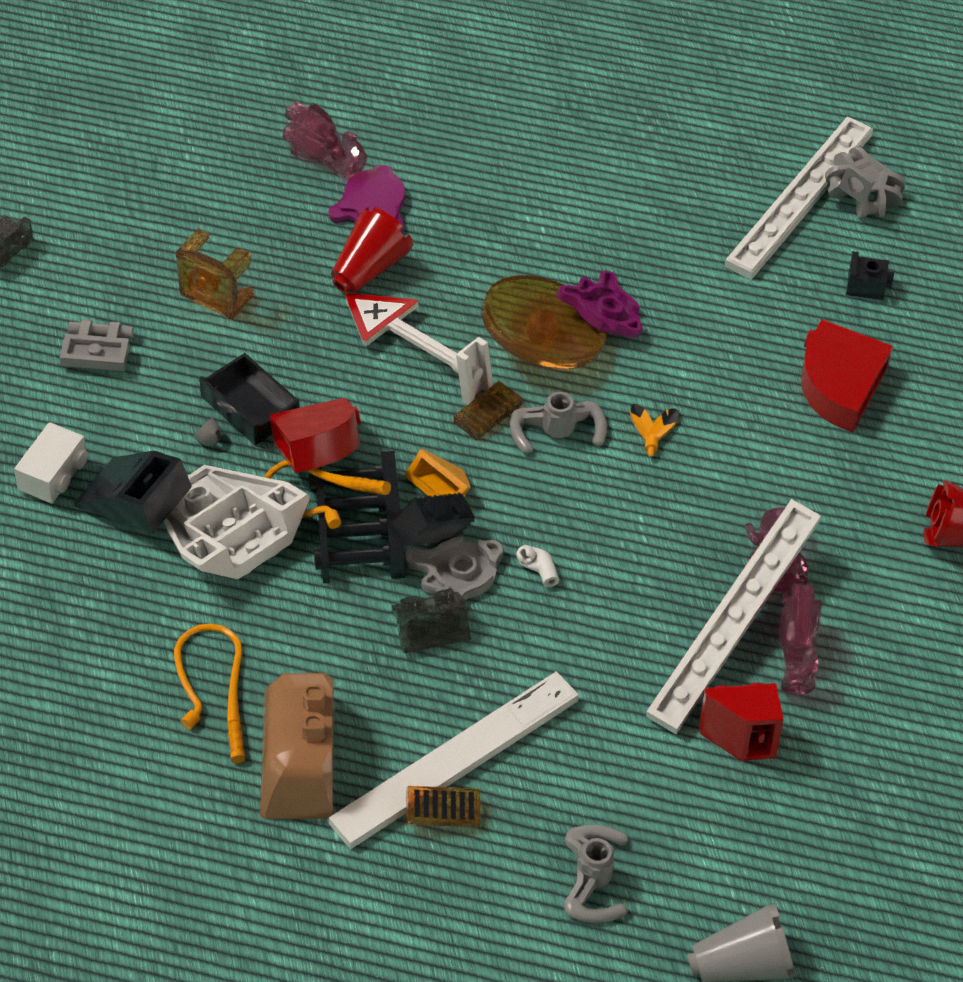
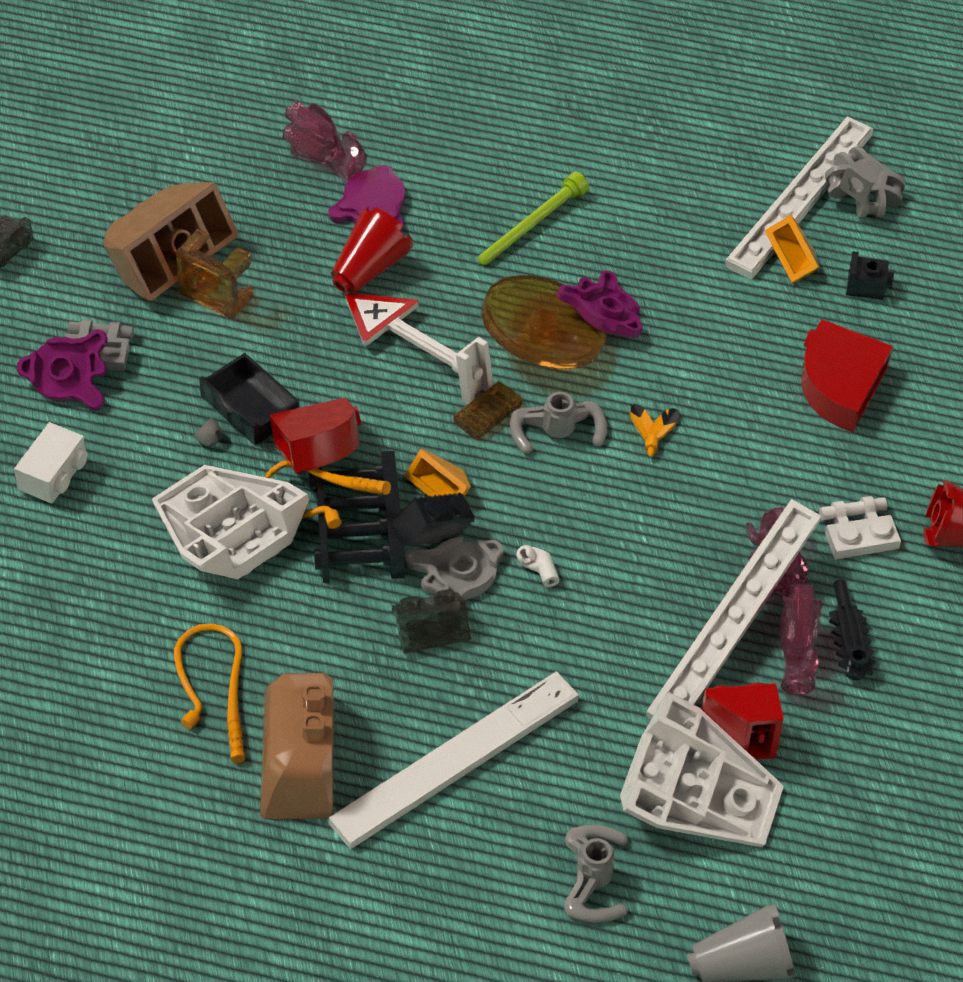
(66, 367): none -> magenta tile
(137, 489): black slope -> none
(148, 236): none -> medium nougat hips
(442, 806): clear orange tile -> none
(573, 187): none -> lime piece
(698, 779): none -> white wedge
(793, 249): none -> light orange slope
(851, 635): none -> black piece
(859, 536): none -> white plate

